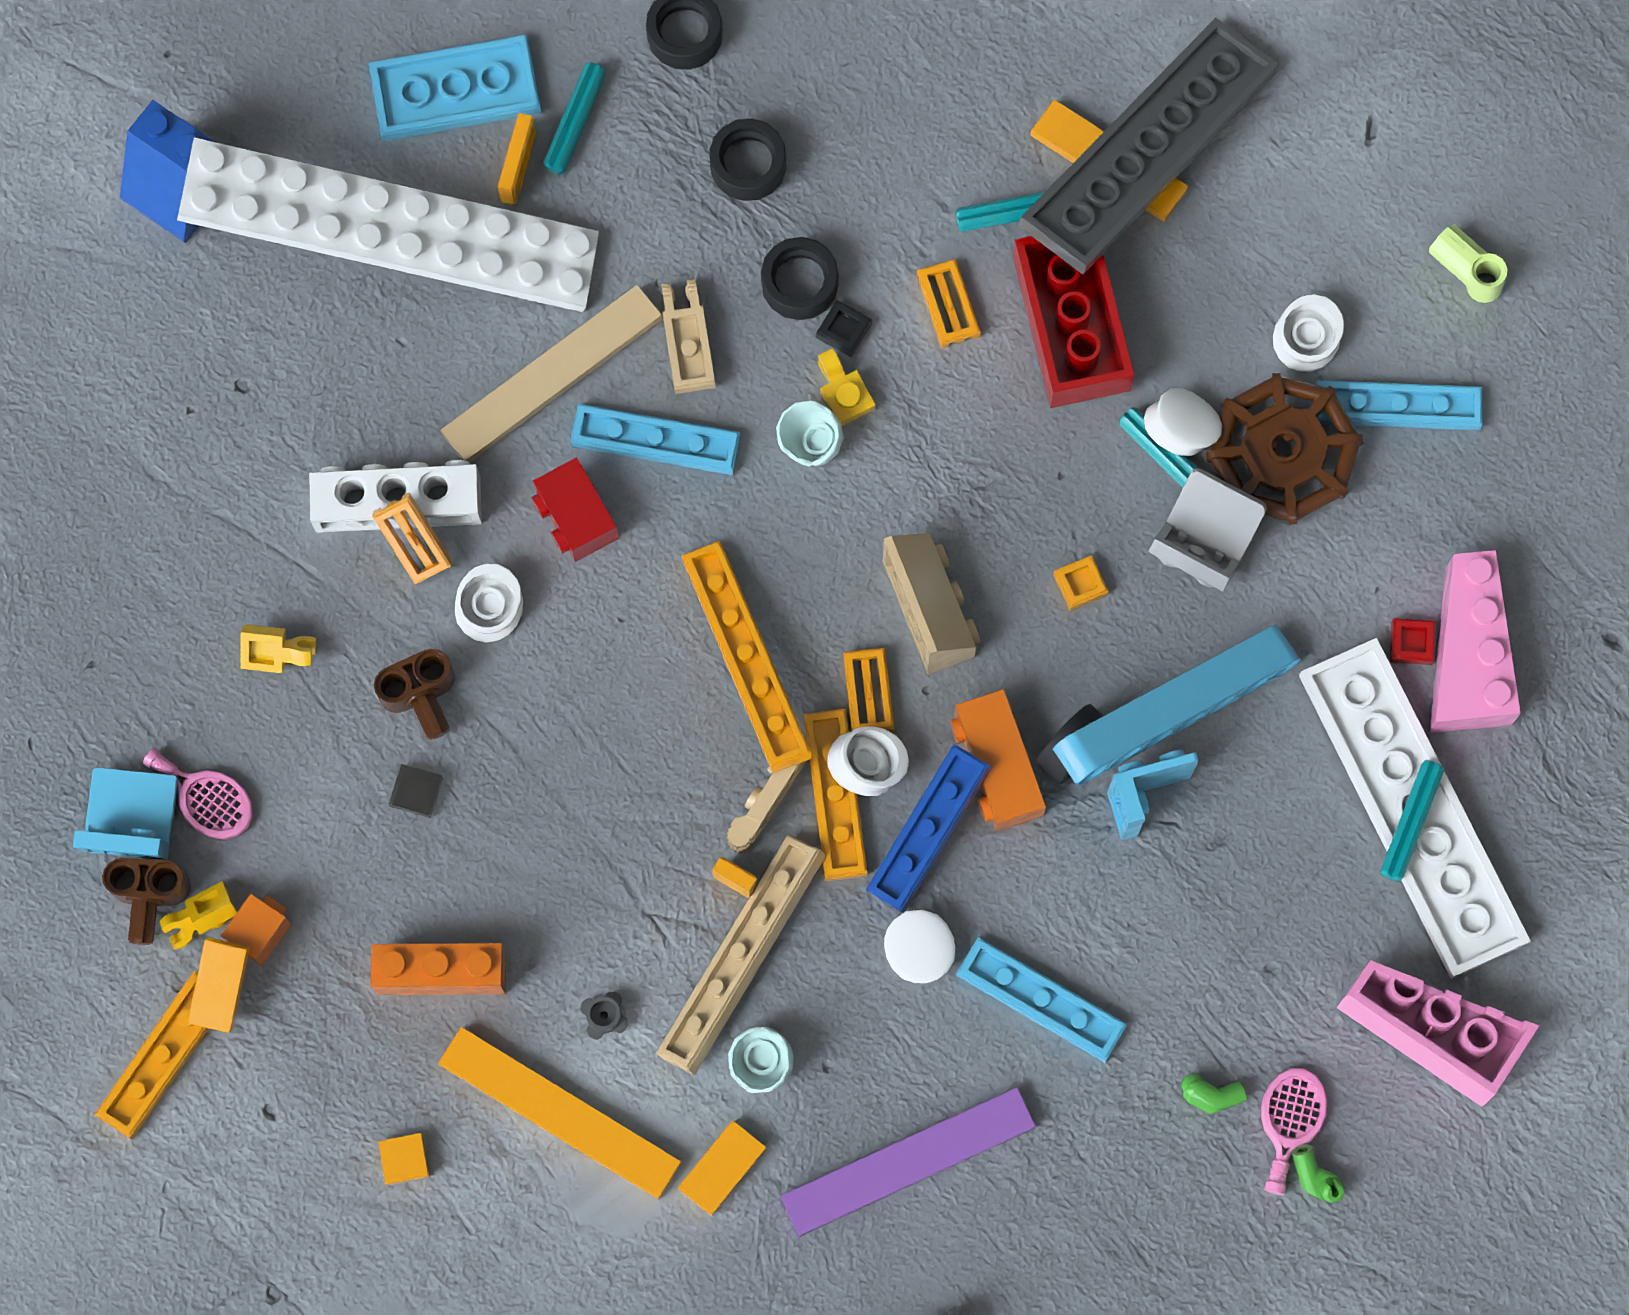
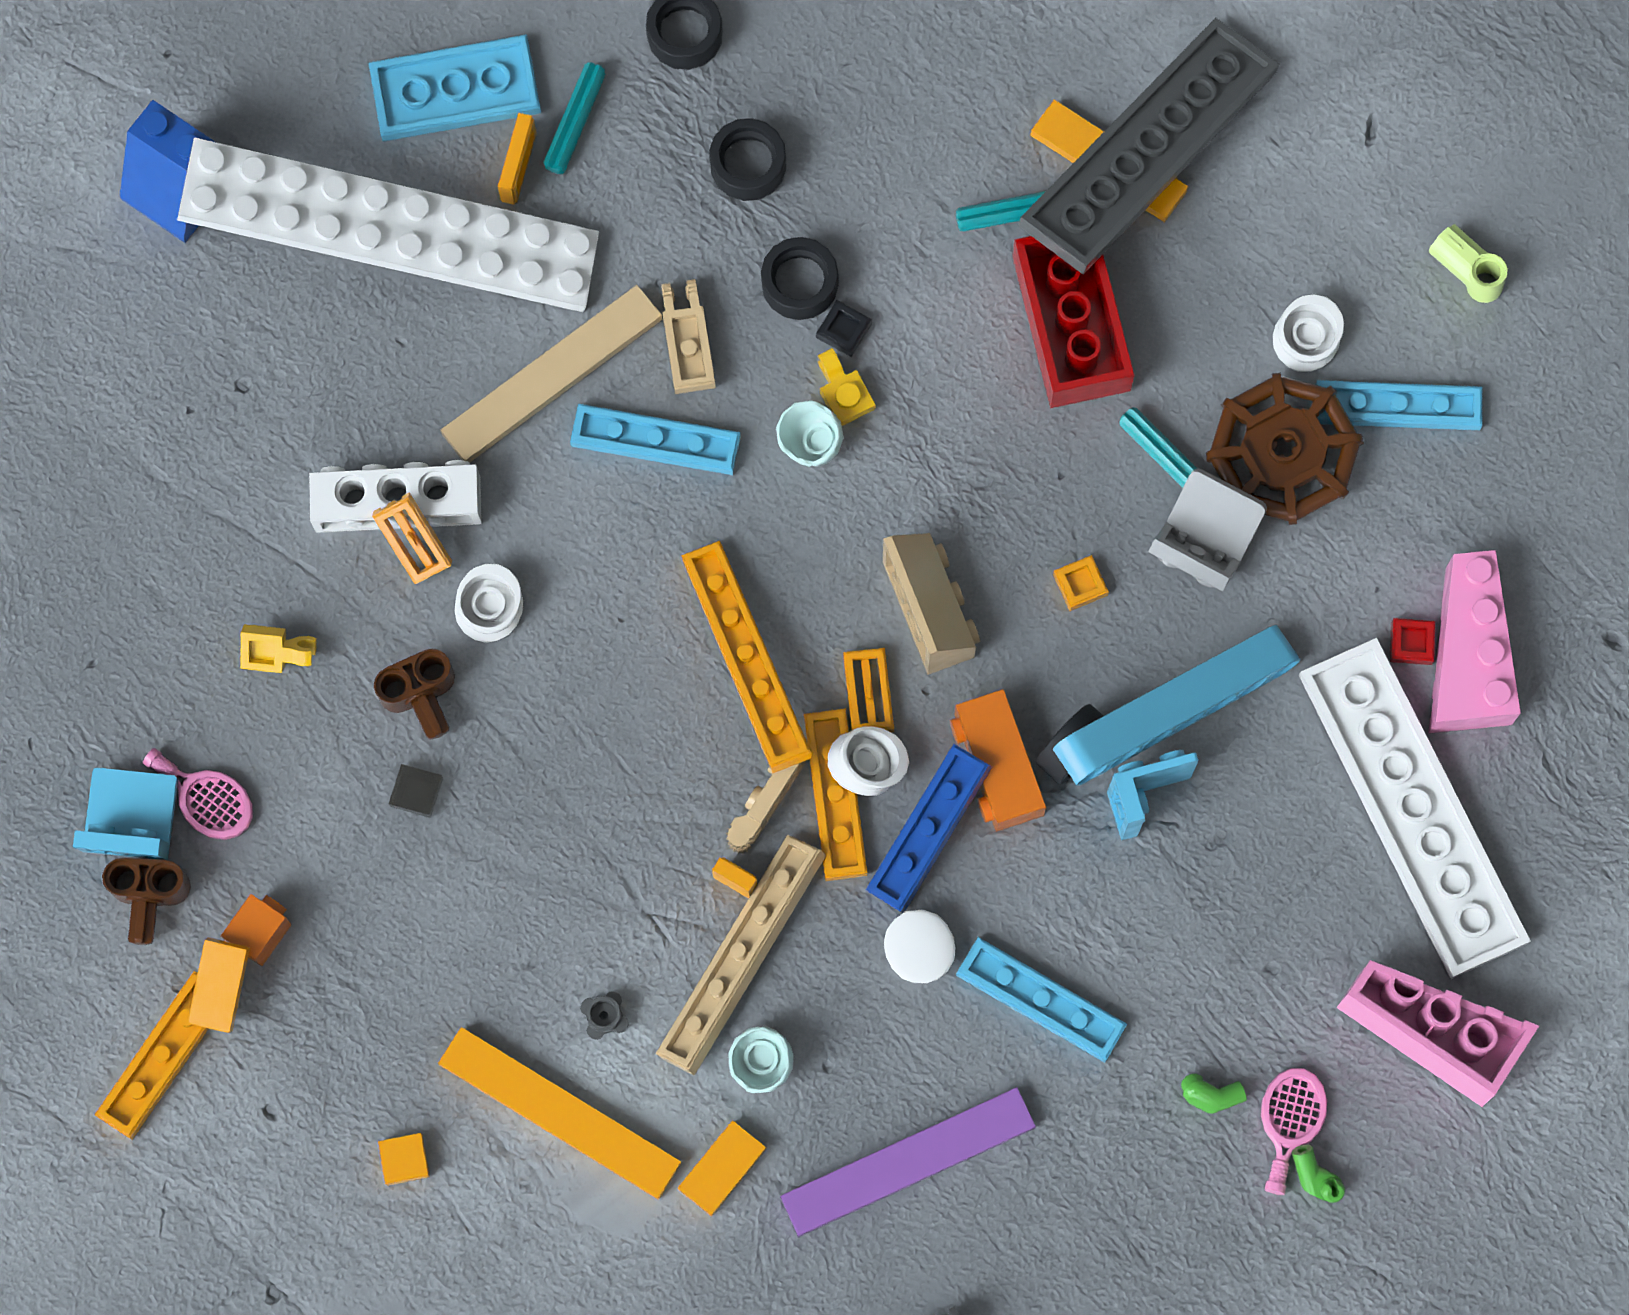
(202, 912): yellow plate -> none
(438, 969): orange brick -> none
(574, 509): red brick -> none
(957, 335): light orange tile -> none
(1182, 422): white piece -> none
(1412, 820): teal axle -> none

